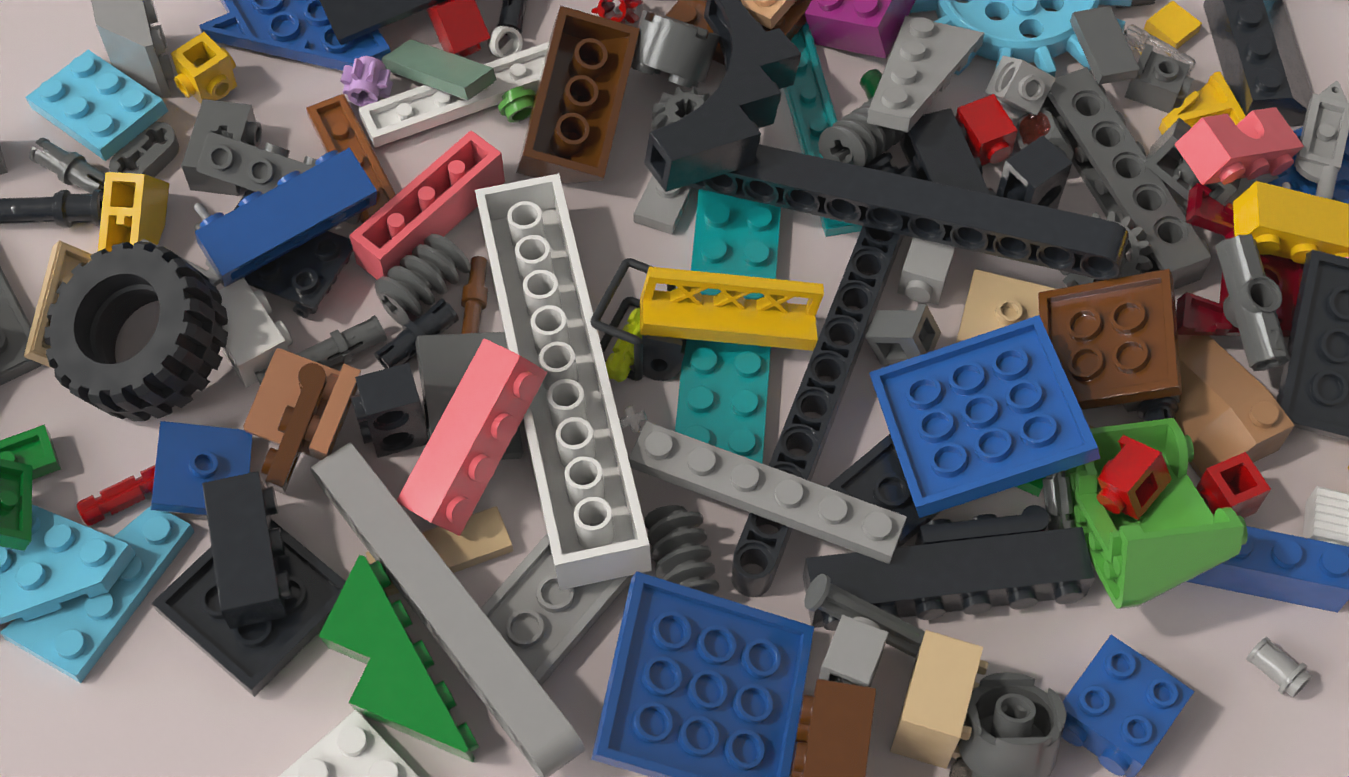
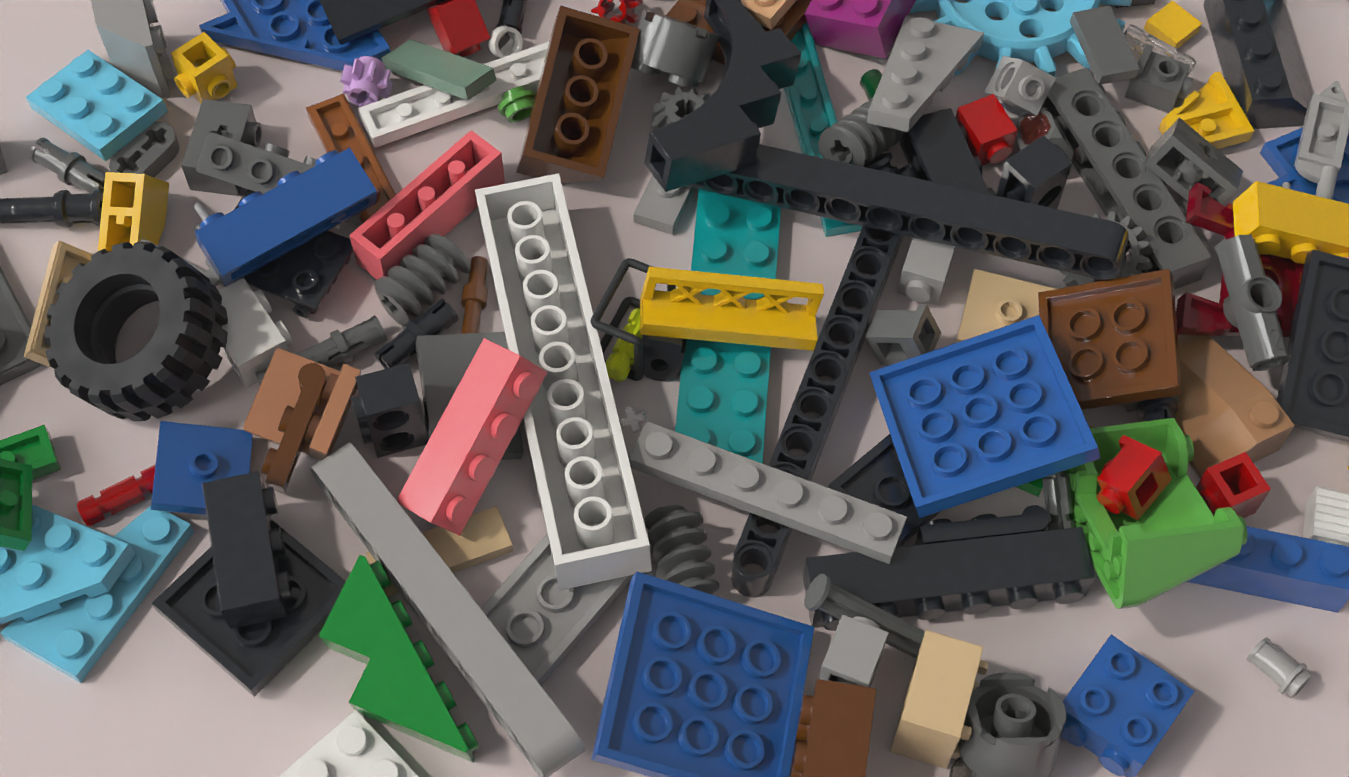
(1228, 152): coral arch -> none

